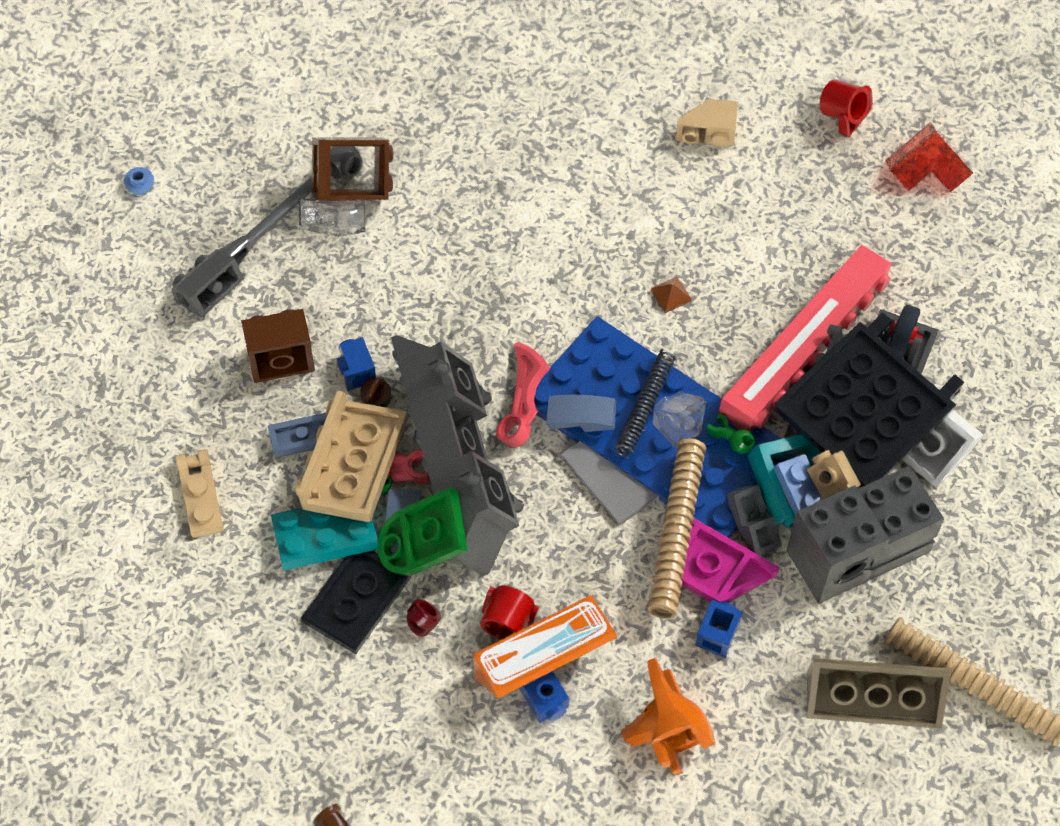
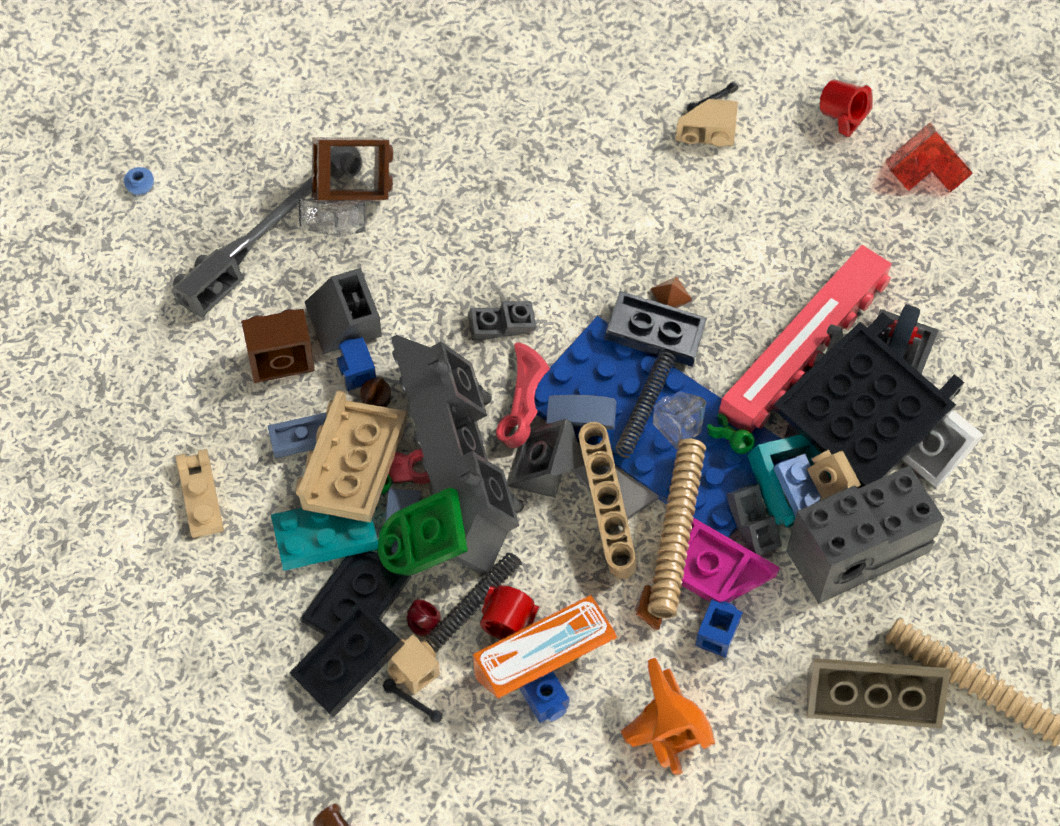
(343, 311): none -> dark grey slope
(346, 658): none -> black tile
(390, 687): none -> black hinge
(414, 665): none -> tan brick
(475, 601): none -> dark grey piece
(508, 320): none -> dark grey slope
(545, 457): none -> dark grey slope
(607, 485): none -> tan beam
(642, 609): none -> dark orange slope
(655, 326): none -> tile
(731, 87): none -> black hinge

